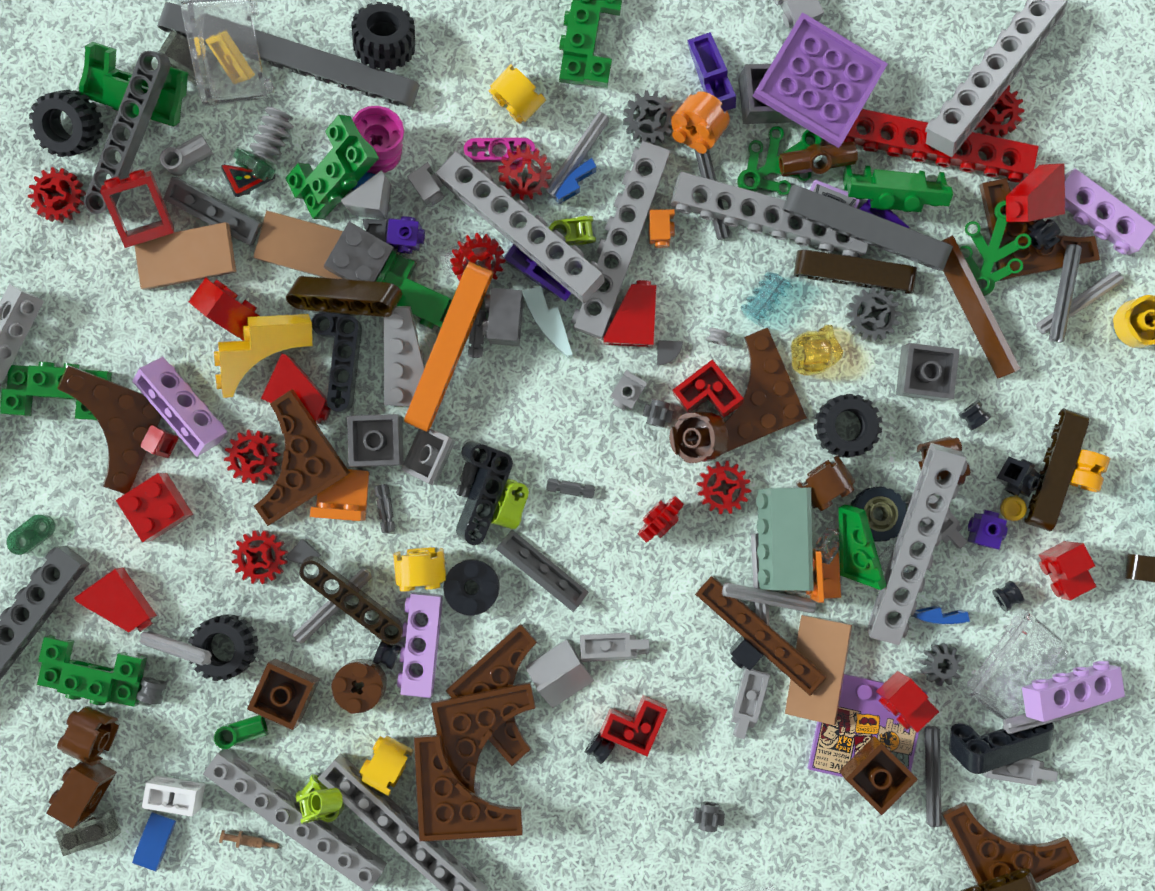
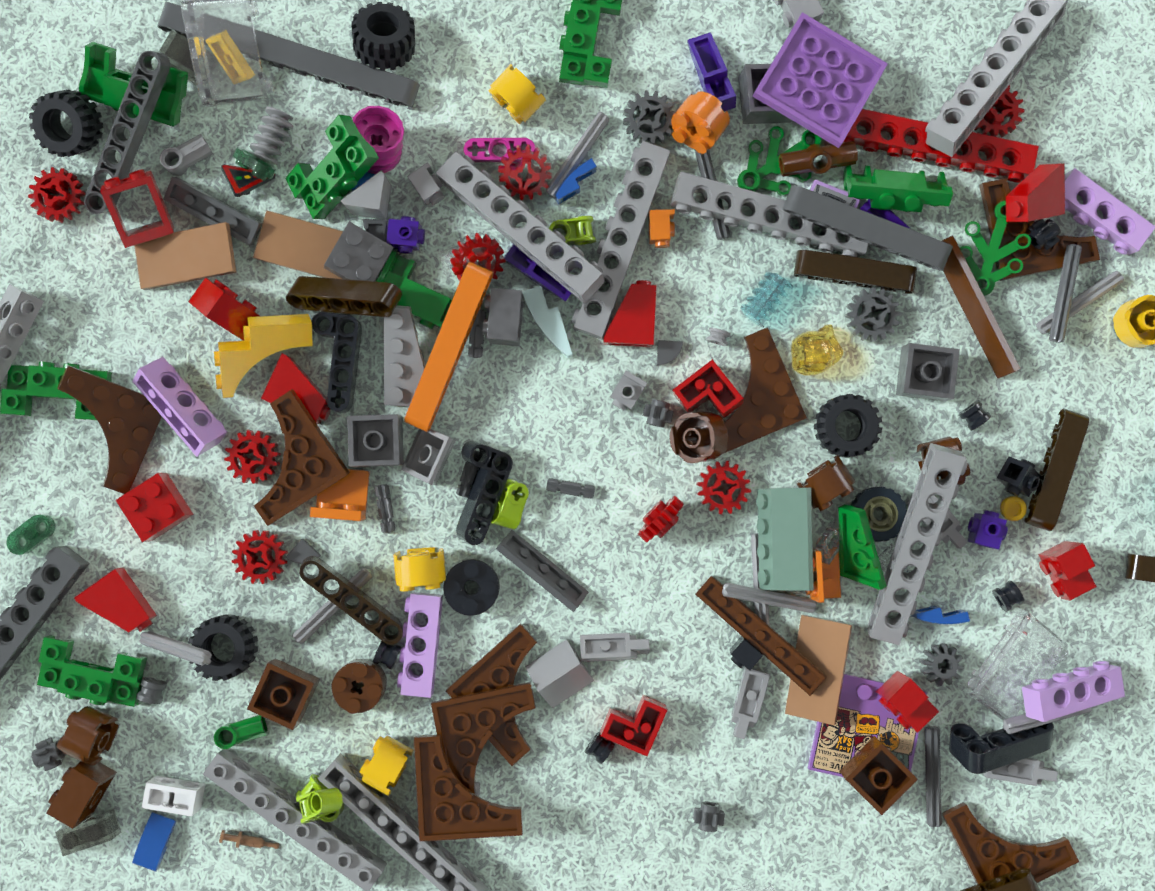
(47, 754): none -> dark grey gear
(159, 442): red slope -> none
(1089, 470): light orange wheel -> none

